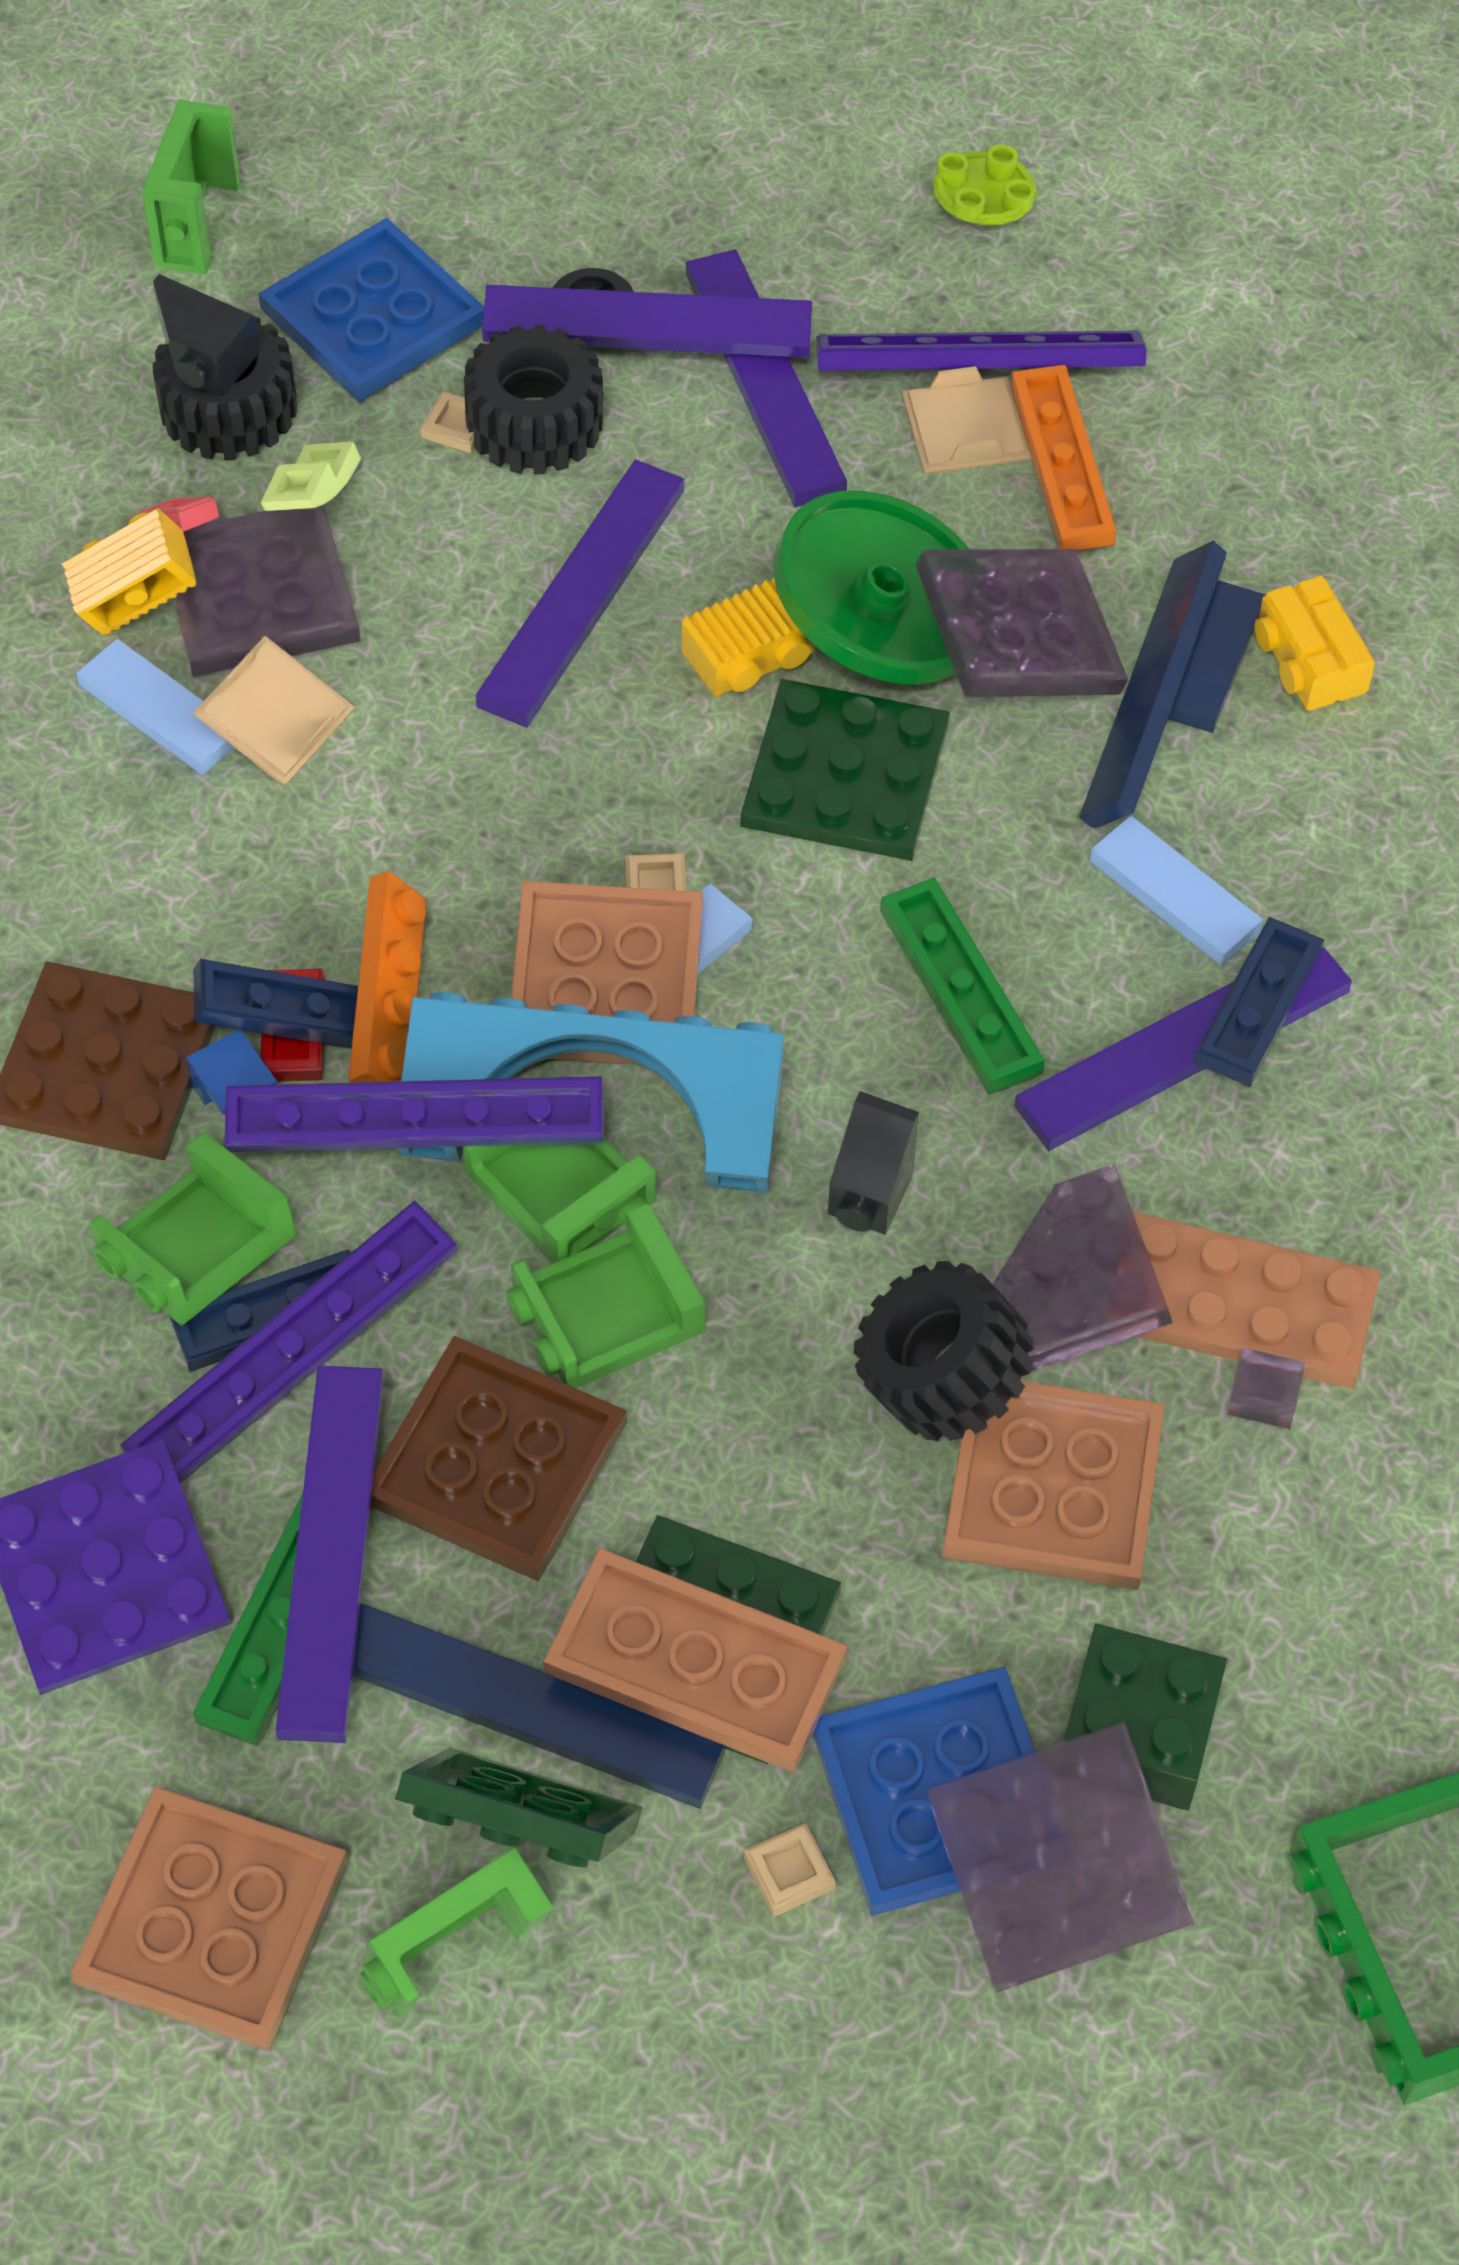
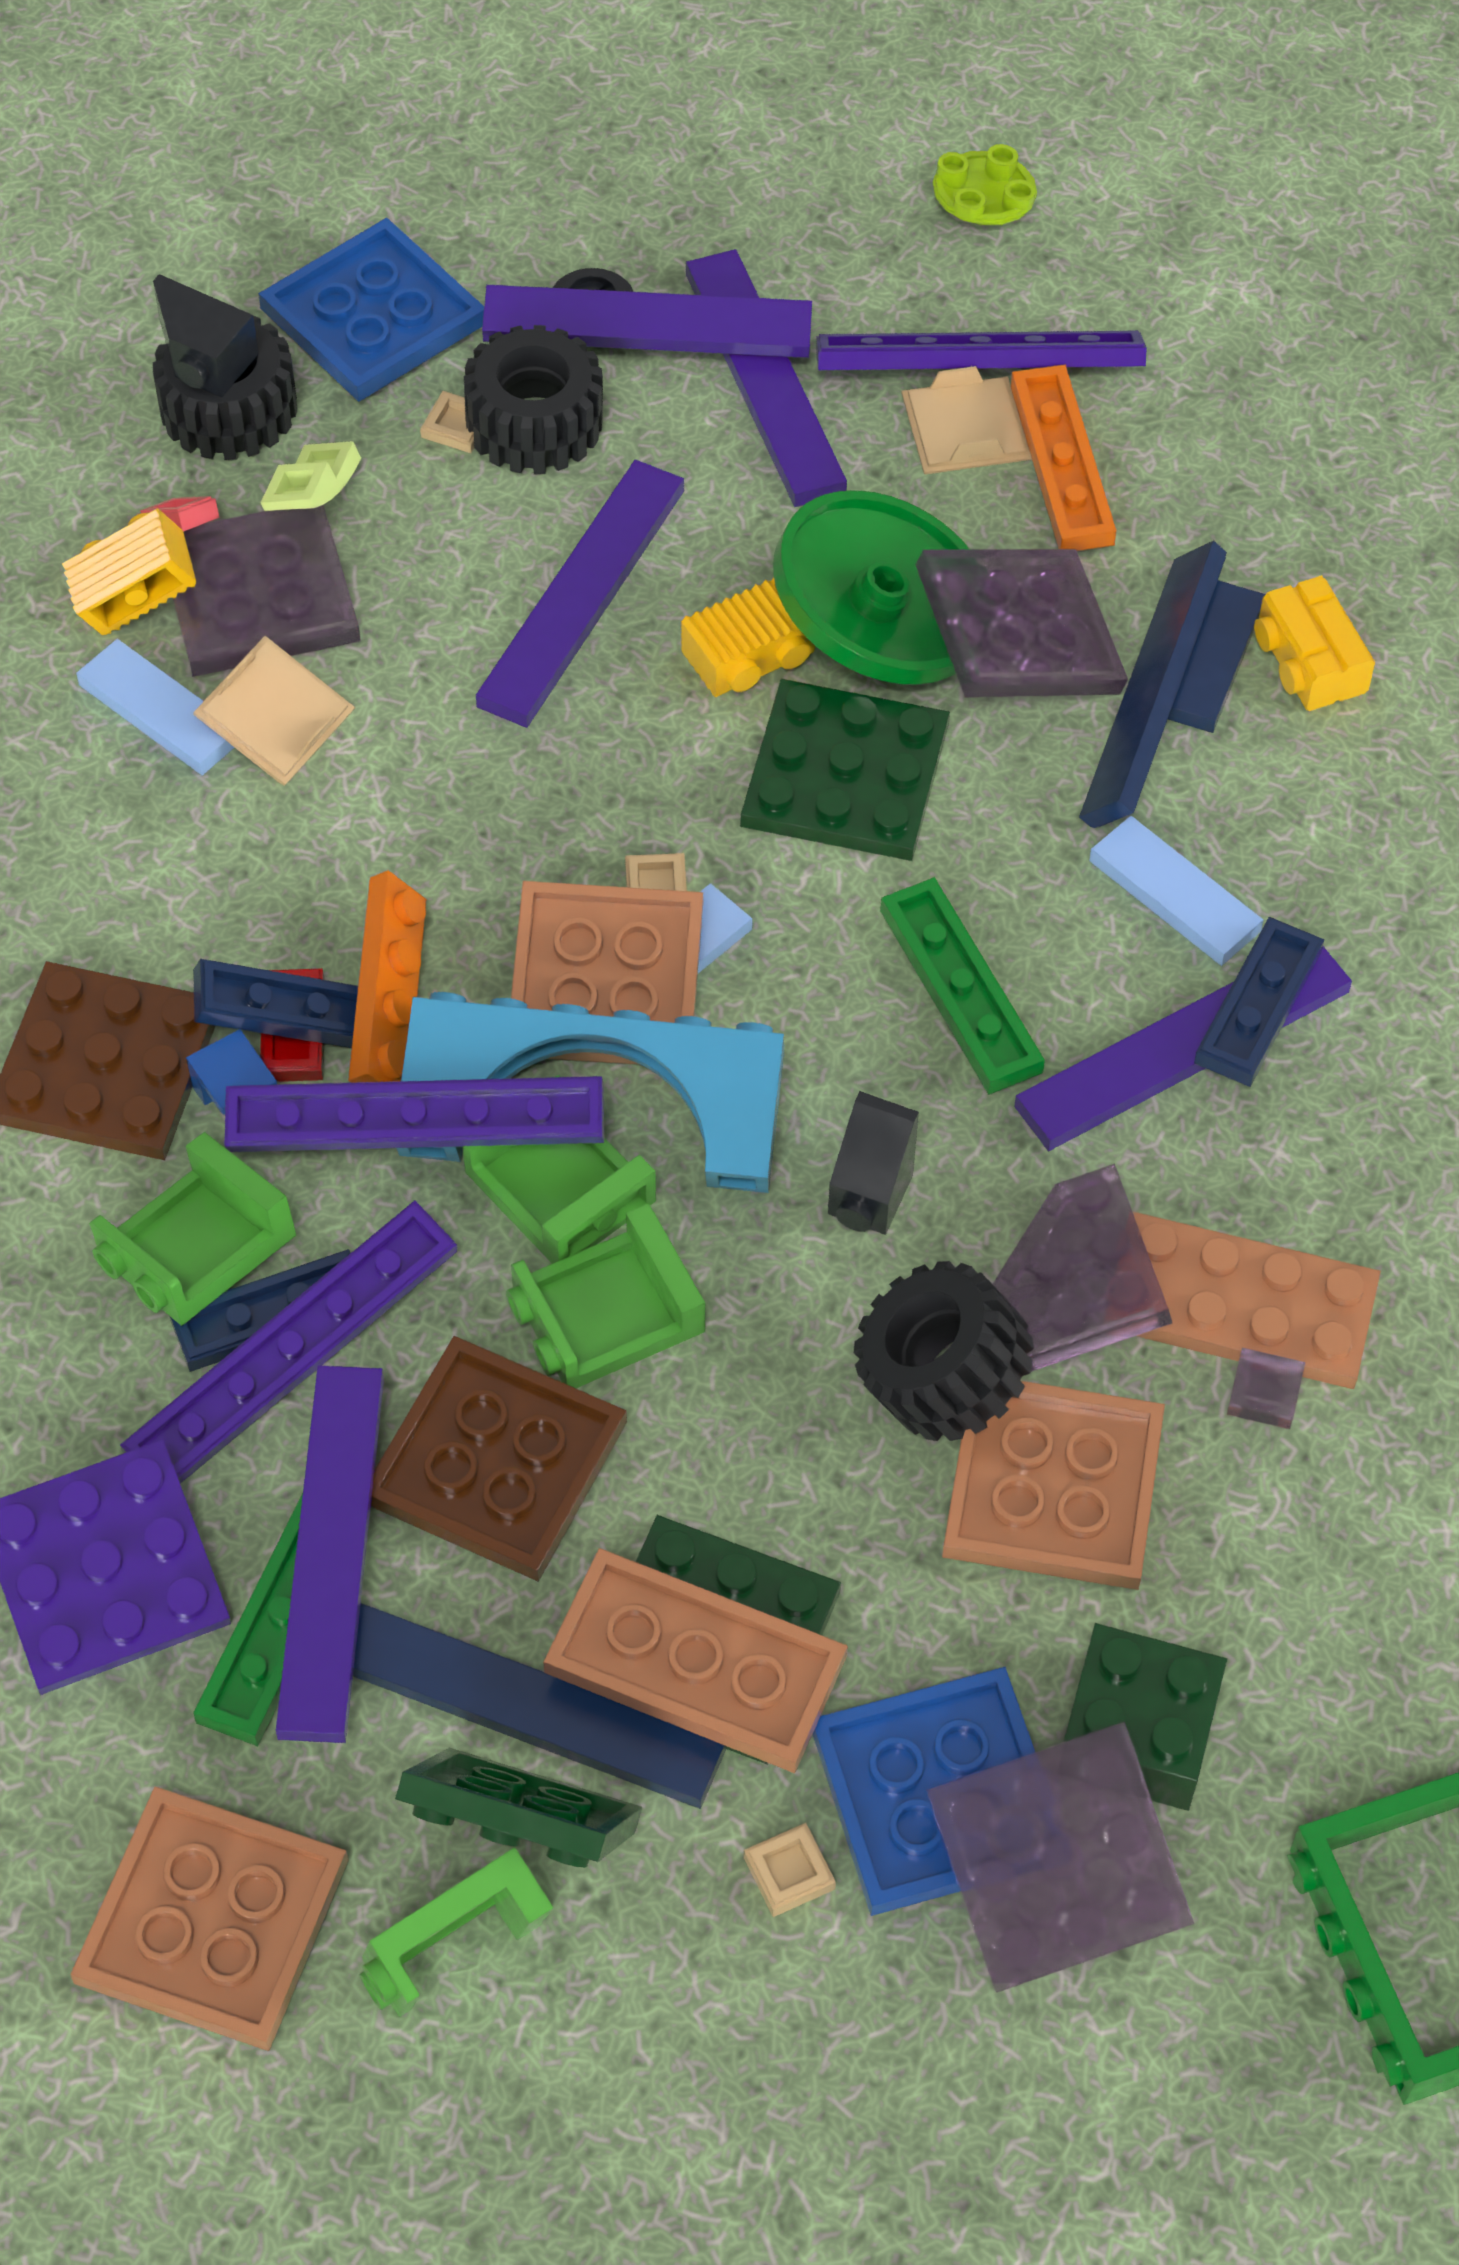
(193, 156): bright green panel -> none

